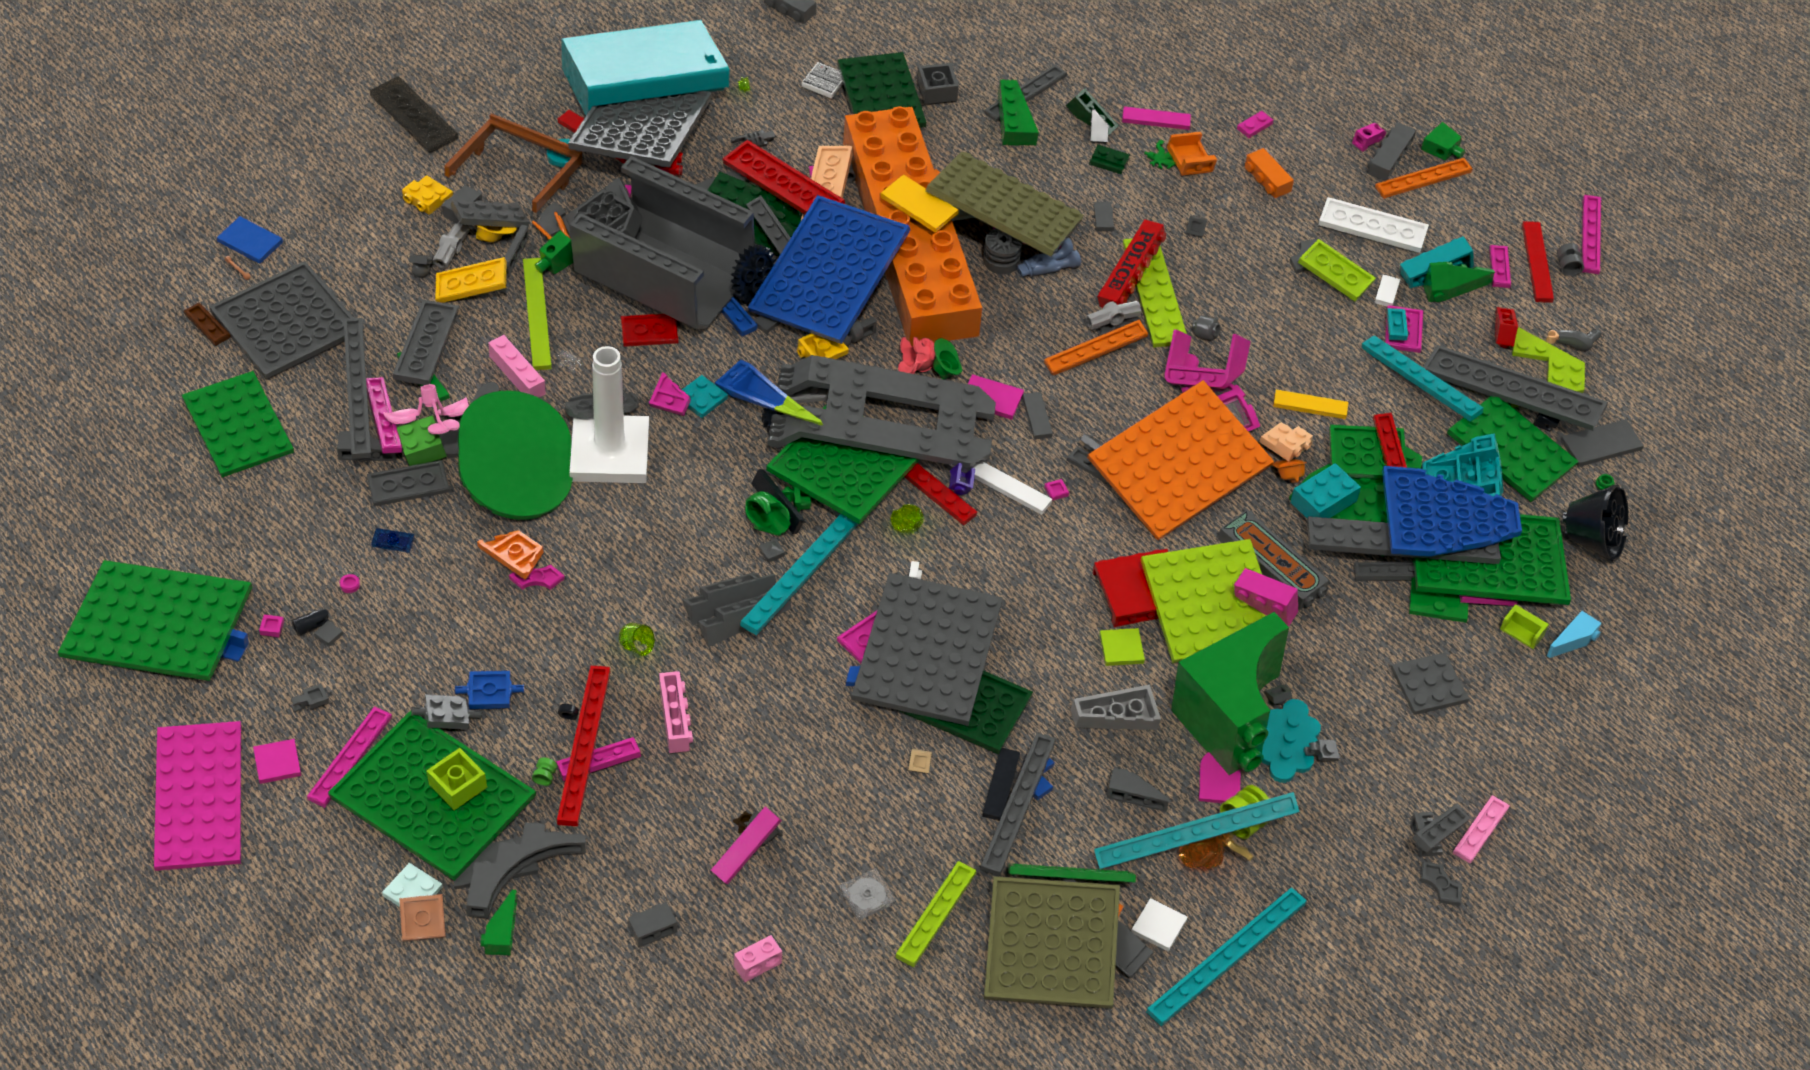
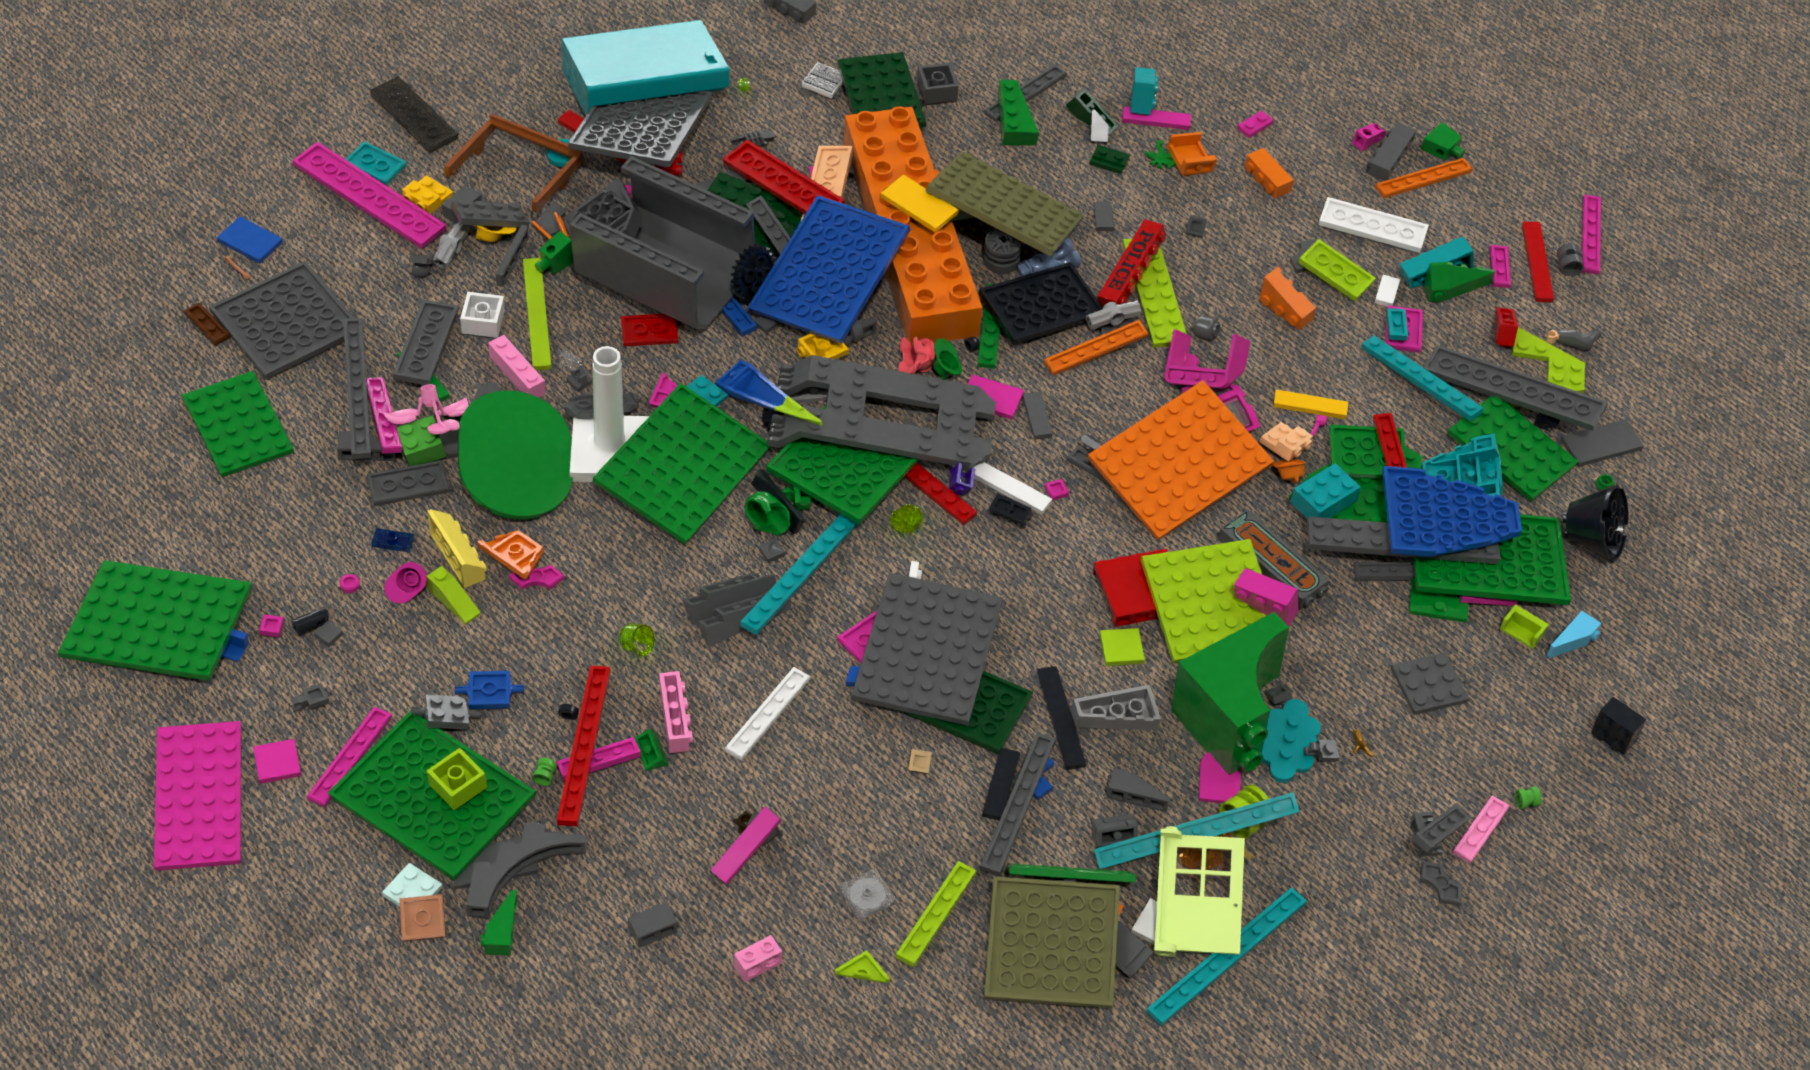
(369, 195): none -> dark pink plate
(377, 162): none -> teal tile
(405, 582): none -> dark pink piece
(452, 595): none -> lime slope
(456, 548): none -> light yellow slope
(471, 280): yellow tile -> none
(482, 314): none -> white brick
(579, 379): none -> dark grey tile
(651, 750): none -> green slope
(682, 463): none -> green plate
(767, 713): none -> white tile
(864, 968): none -> lime tile
(971, 343): none -> black hinge
(989, 340): none -> green plate
(1011, 509): none -> black hinge
(1040, 302): none -> black plate
(1061, 718): none -> black tile
(1113, 829): none -> dark grey brick
(1144, 91): none -> teal brick
(1198, 921): none -> yellowish green door
(1285, 300): none -> orange wedge
(1320, 421): none -> dark pink hand
(1360, 743): none -> pearl gold bar
(1528, 797): none -> bright green wheel
(1618, 726): none -> black brick

